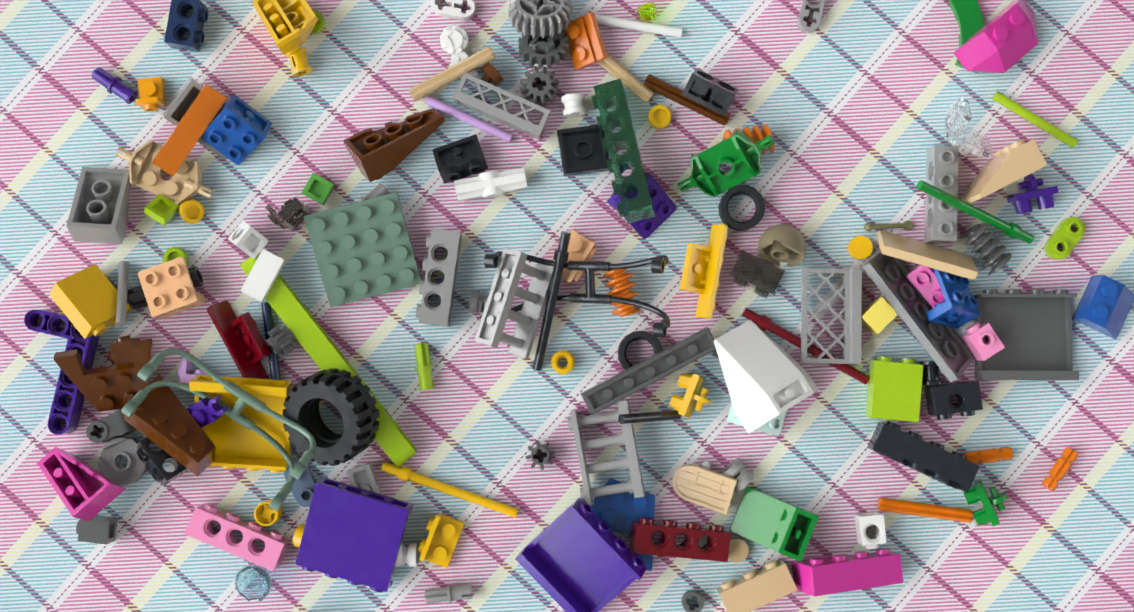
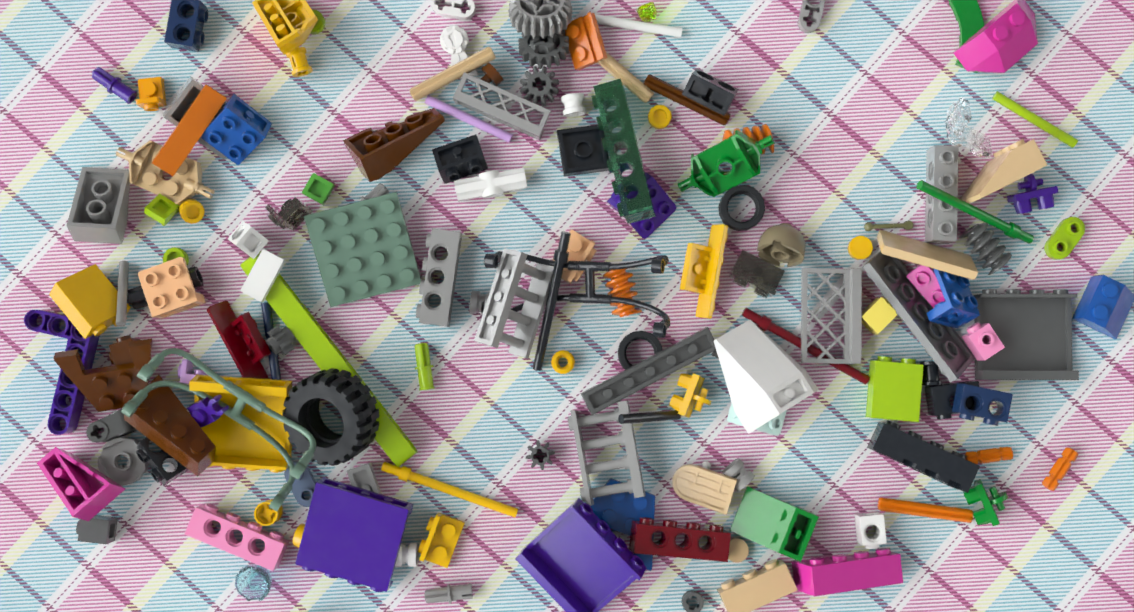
(982, 399): none -> dark blue brick

